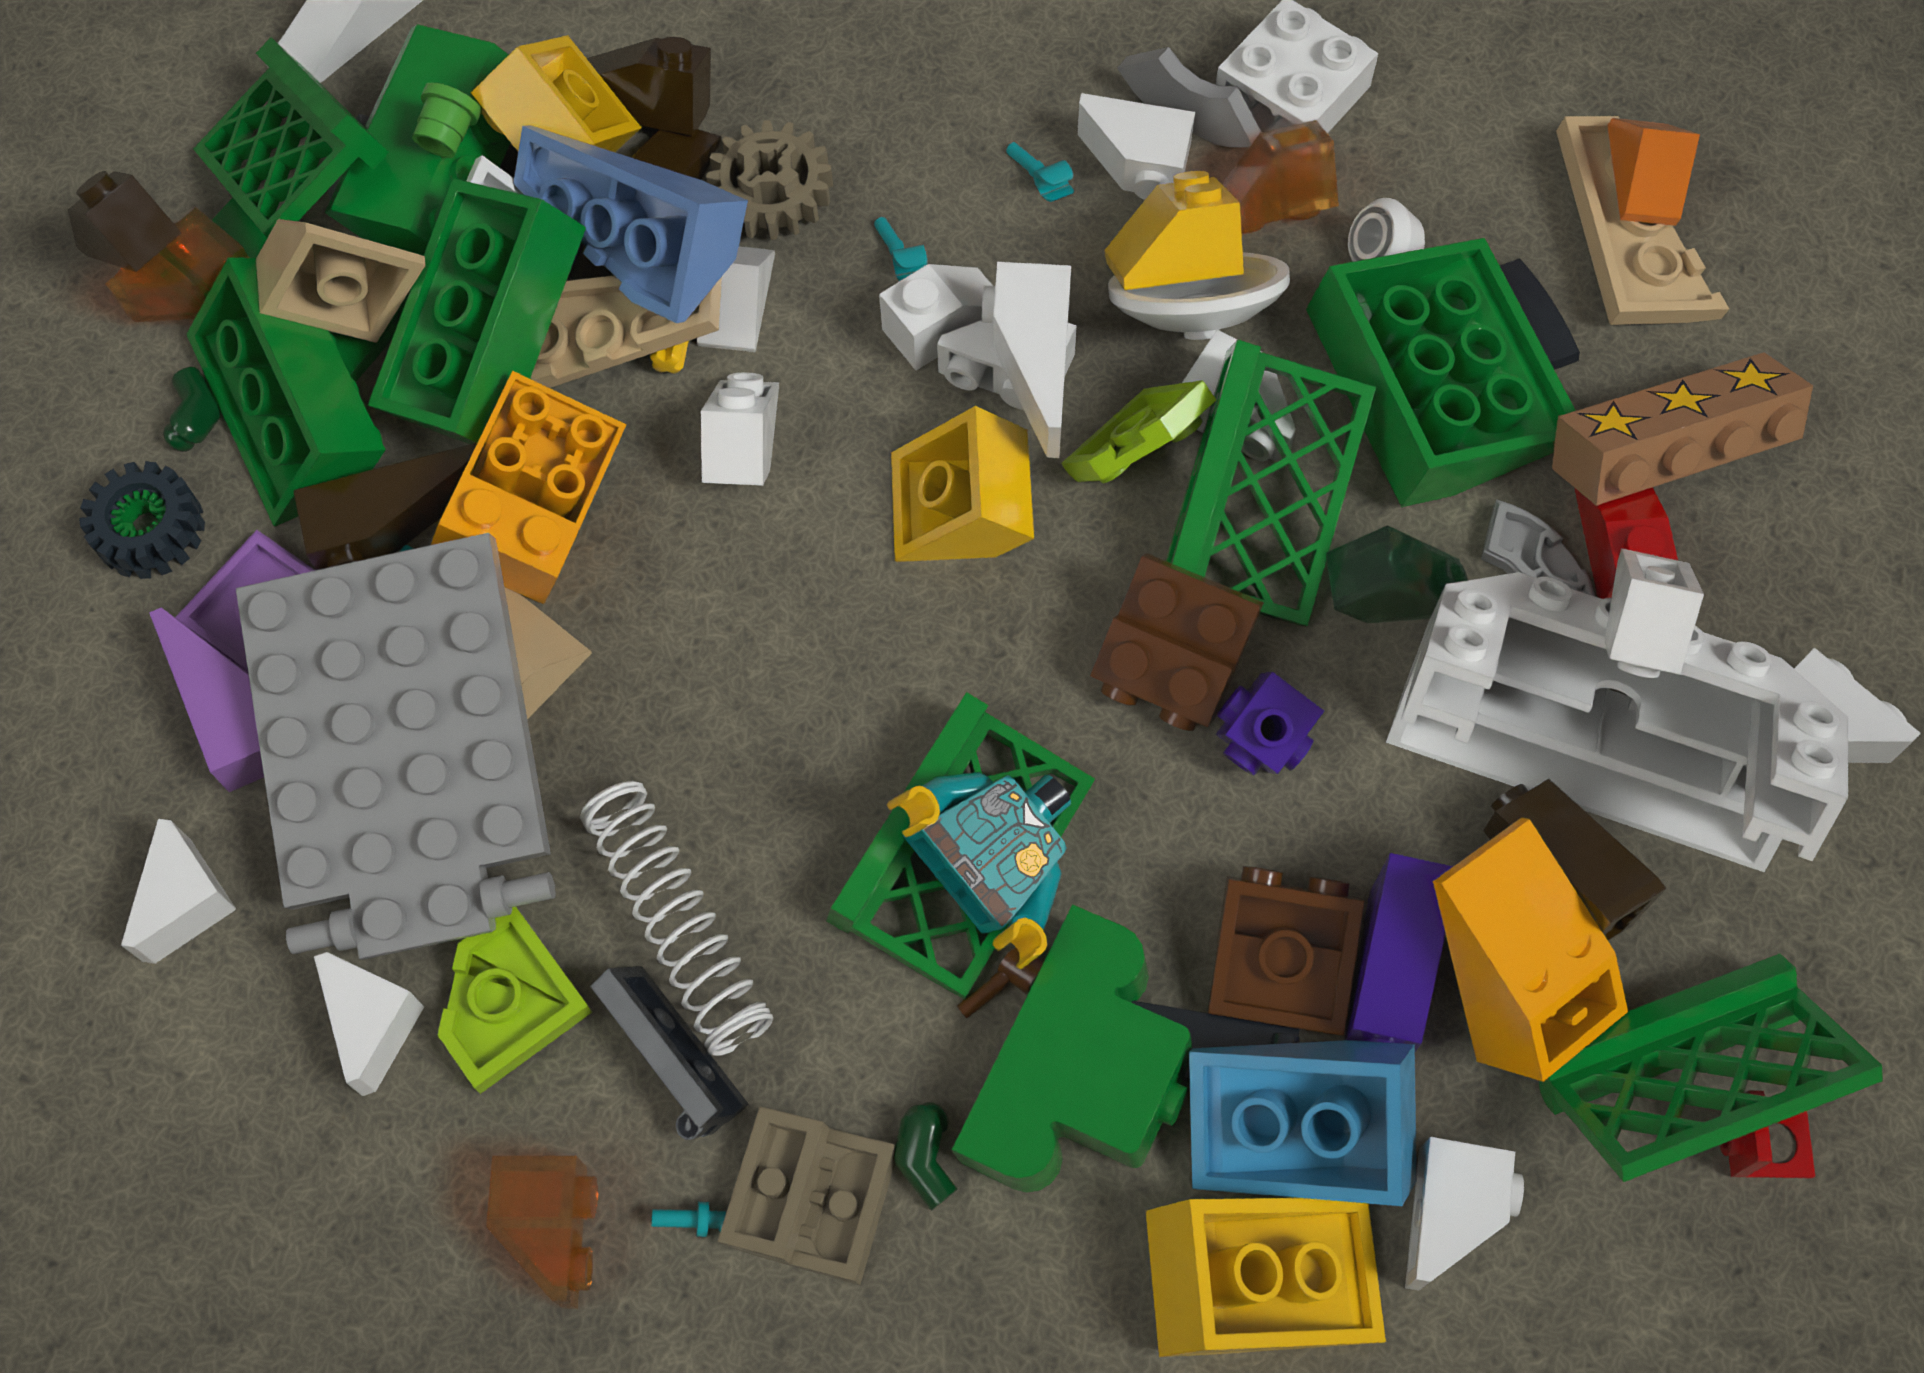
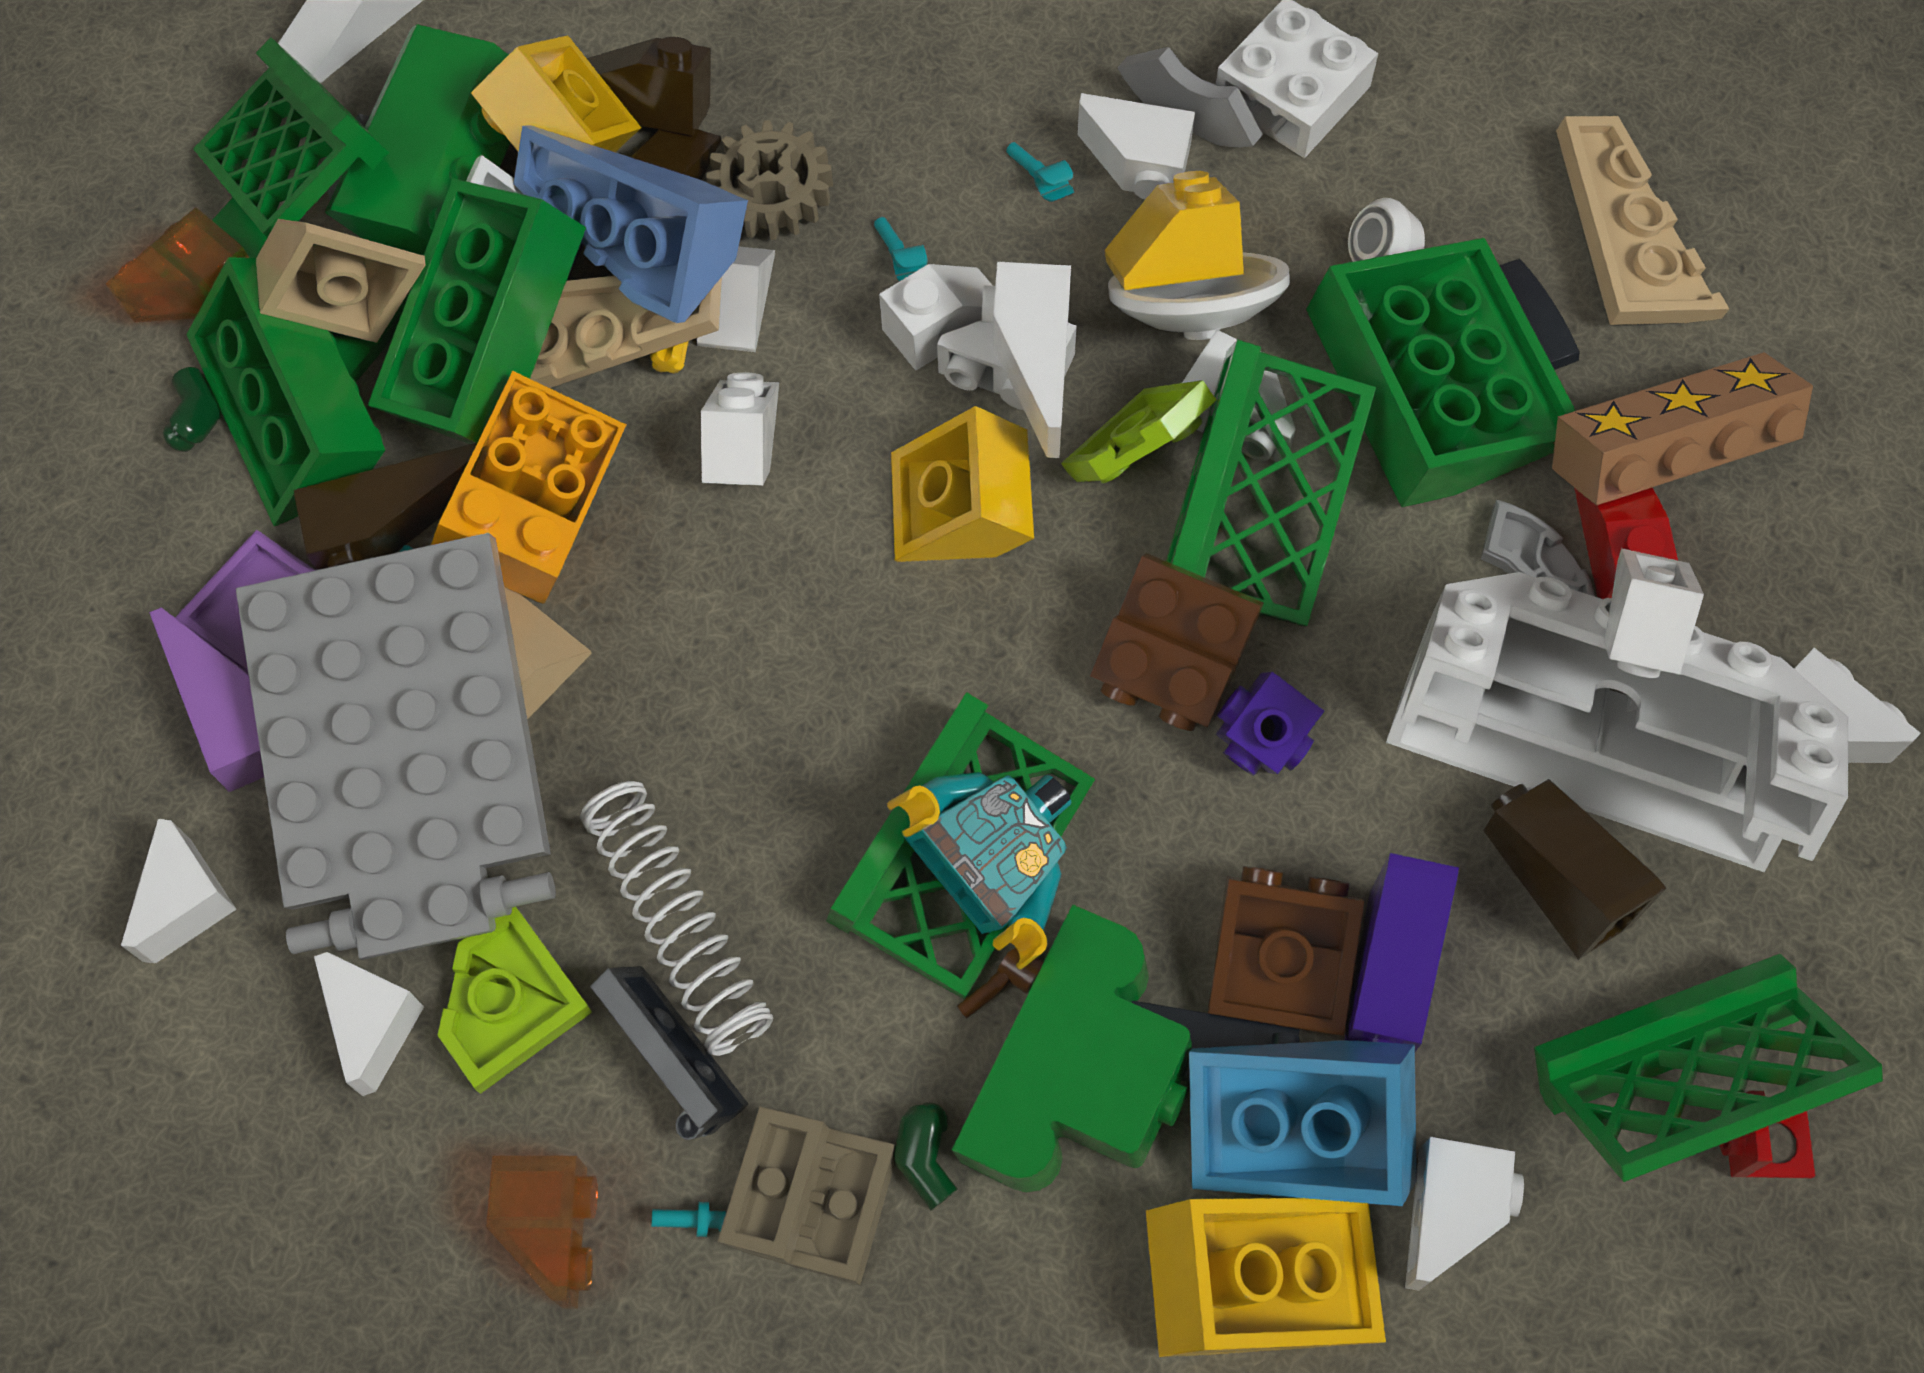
(119, 221): dark brown slope -> none
(127, 497): black bush -> none
(444, 119): bright green piece -> none
(1285, 176): clear orange slope -> none
(1390, 577): clear green slope -> none
(1526, 956): light orange slope -> none
(1651, 169): orange slope -> none

